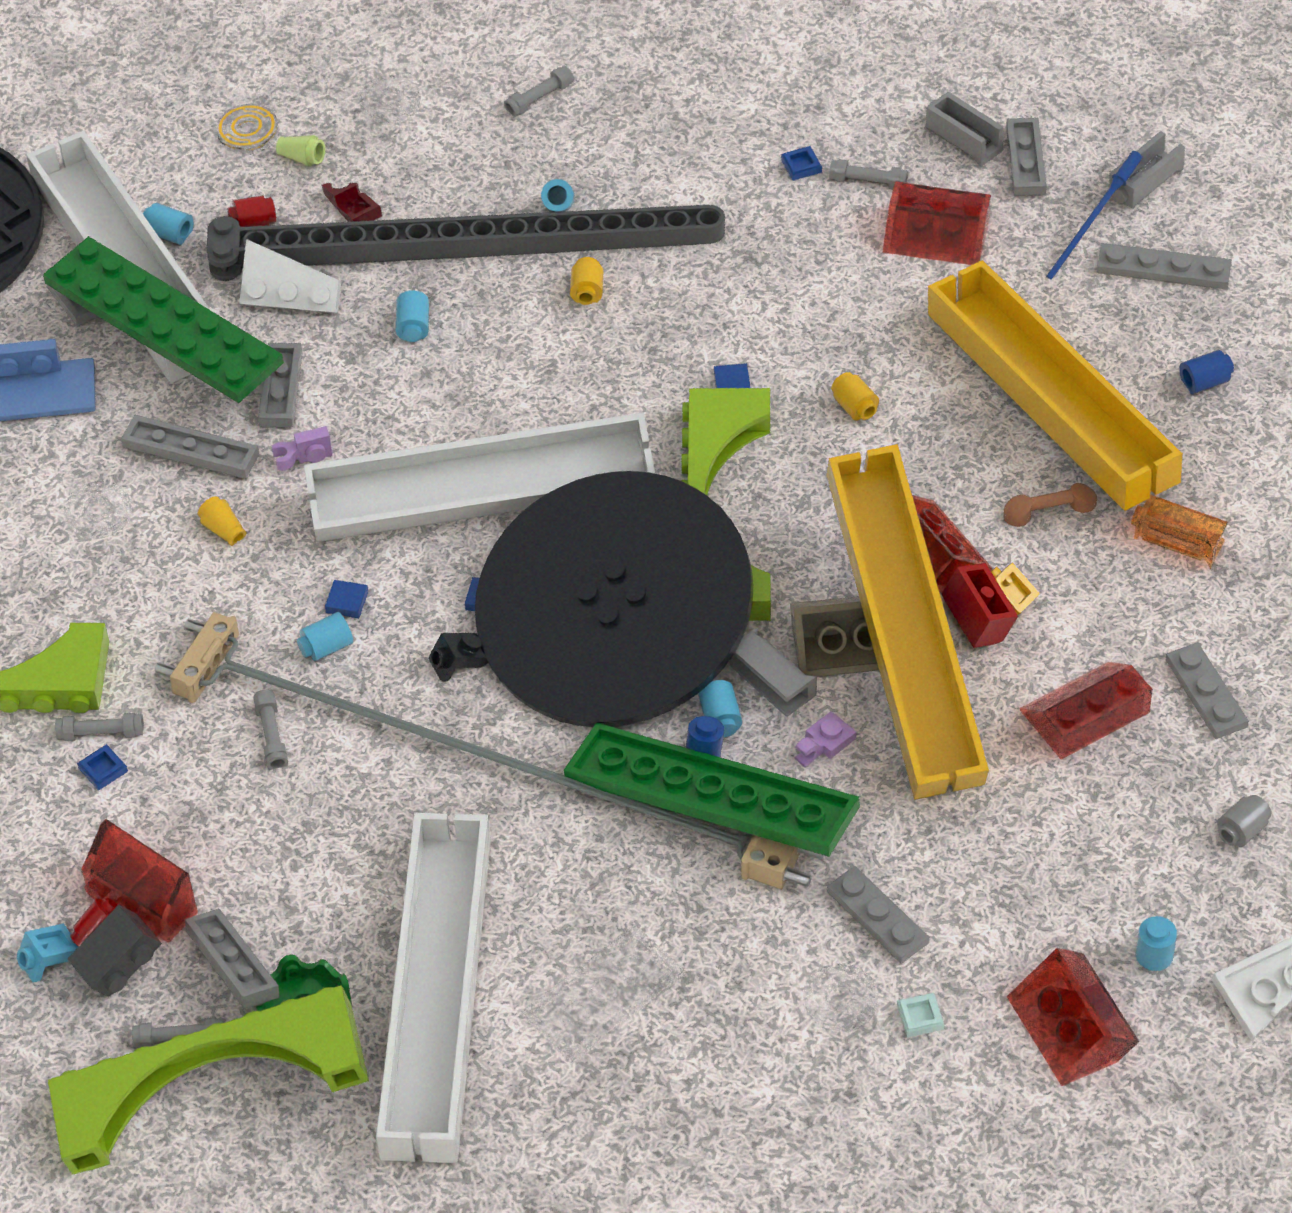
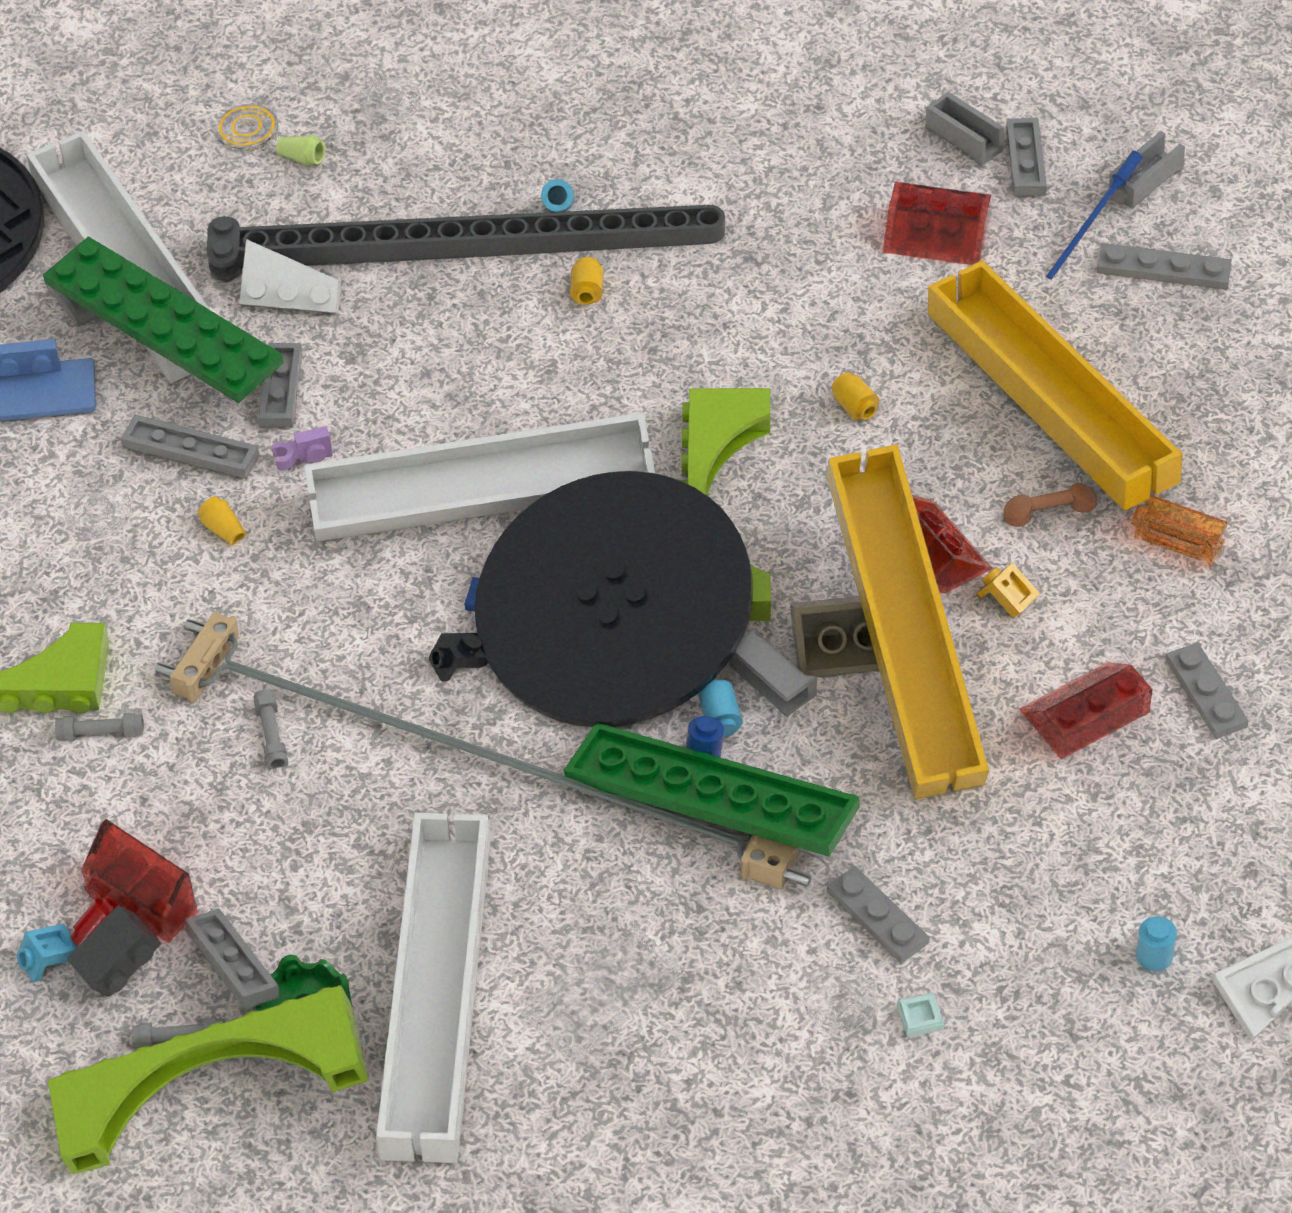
(102, 767): blue tile -> none
(169, 222): medium azure brick -> none
(253, 211): red brick -> none
(324, 637): medium azure brick -> none
(346, 598): blue tile -> none
(352, 203): dark red slope -> none
(412, 316): medium azure brick -> none
(518, 103): light grey bar -> none
(732, 376): blue tile -> none
(801, 163): blue tile -> none
(825, 736): lavender plate -> none
(841, 170): light grey bar -> none
(979, 605): red brick -> none
(1072, 1016): clear red slope -> none
(1206, 371): blue brick -> none
(1244, 820): light grey brick -> none

